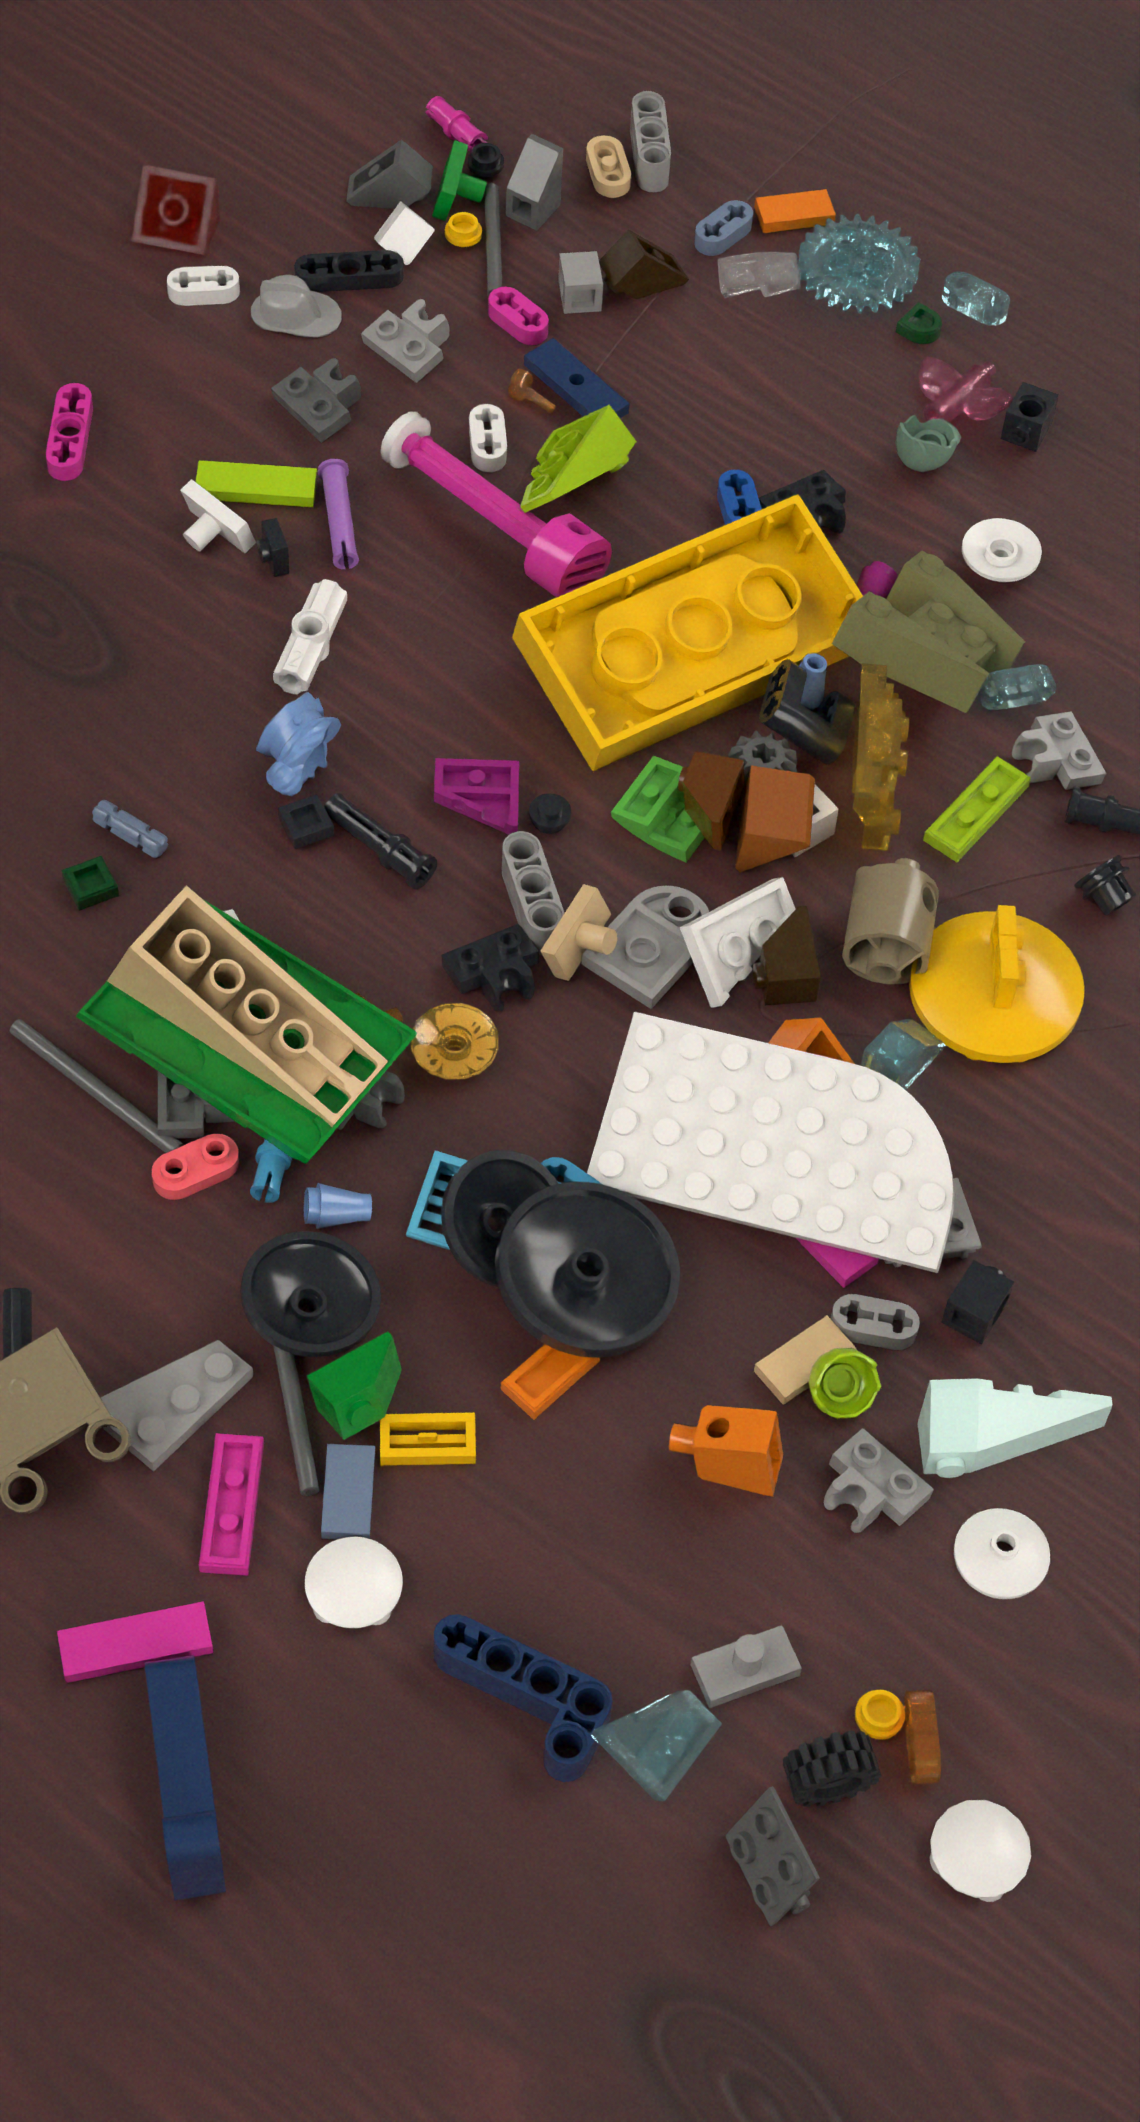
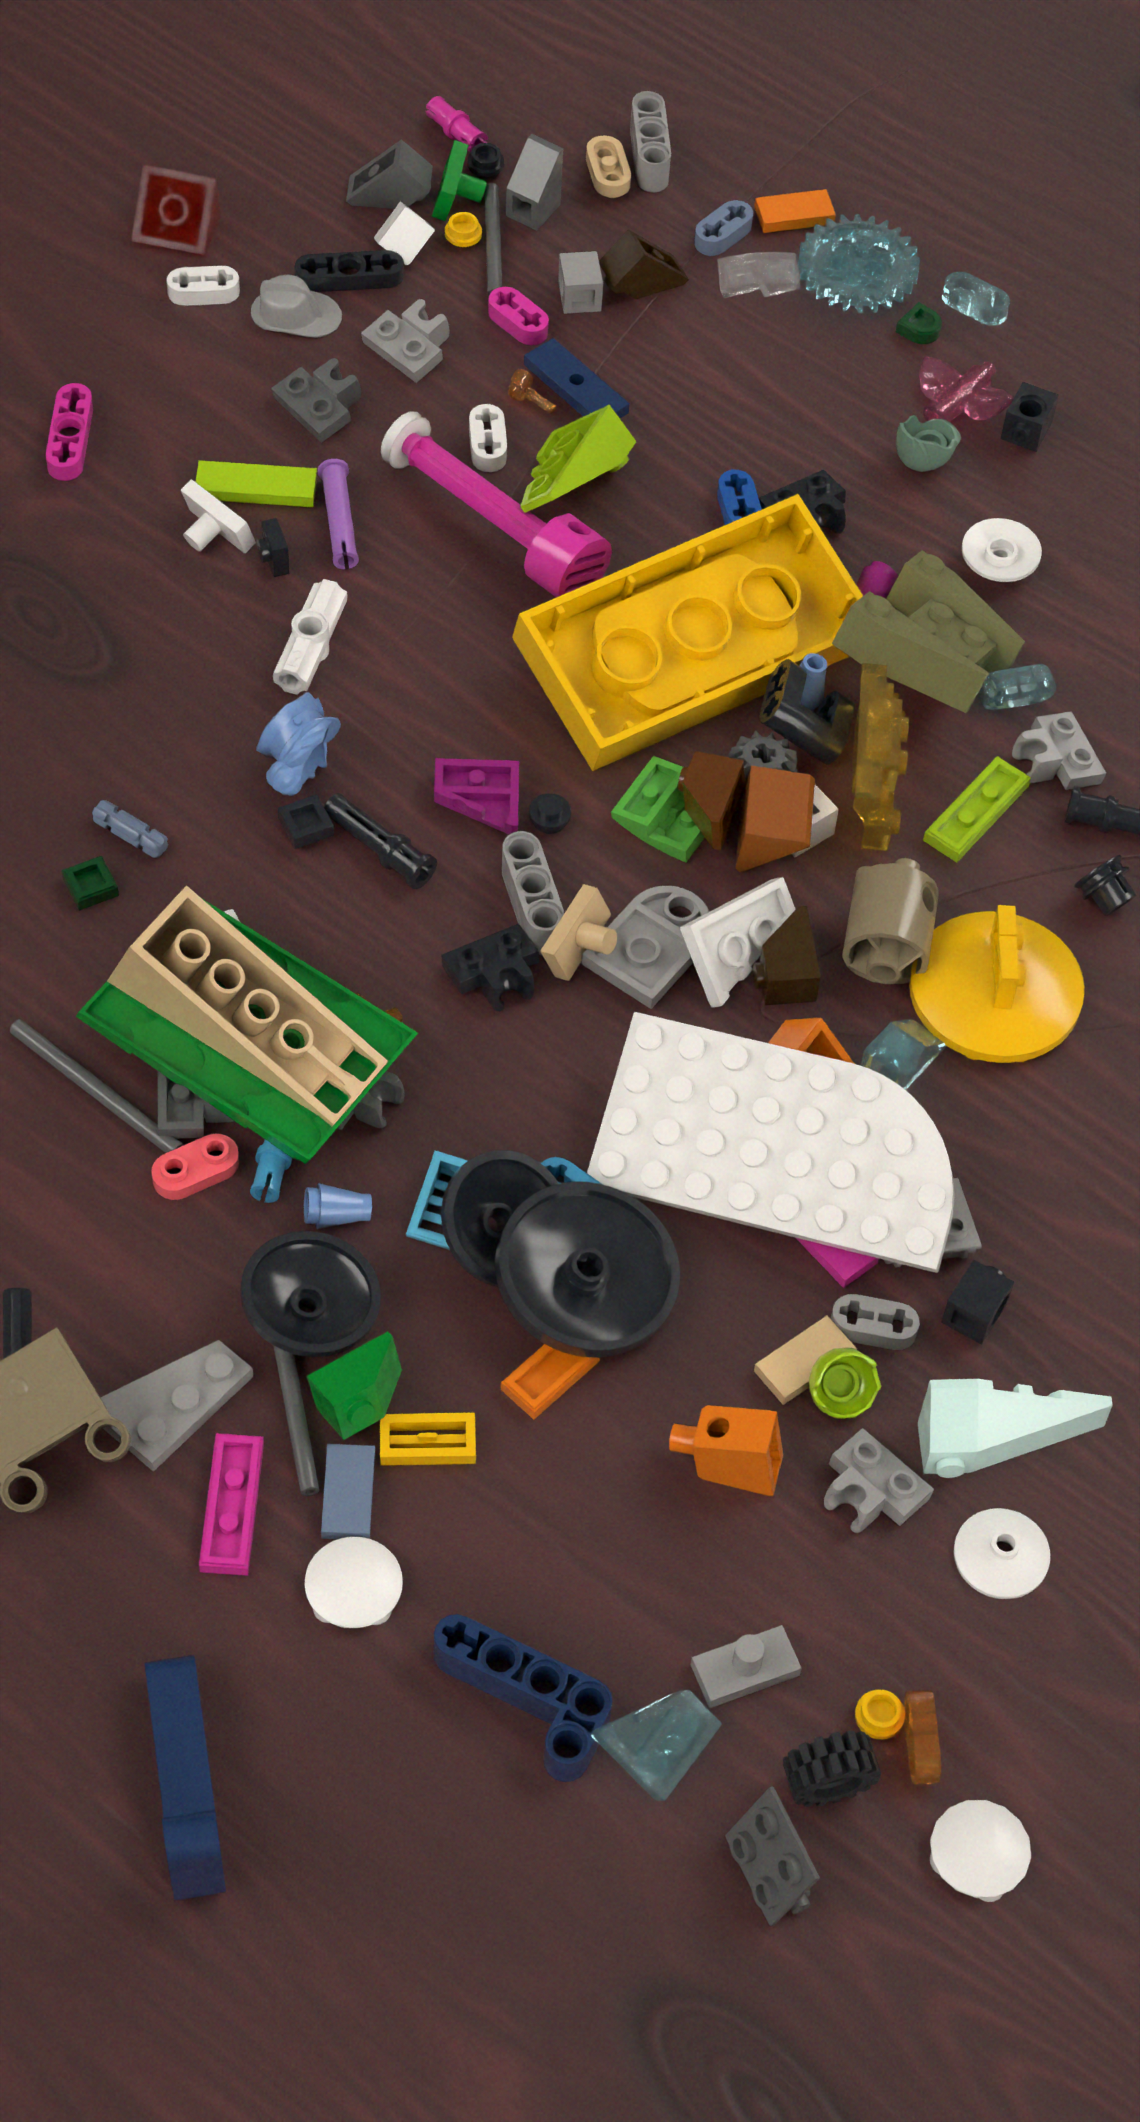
(133, 1640): dark pink tile -> none
(455, 1027): clear yellow dish -> none

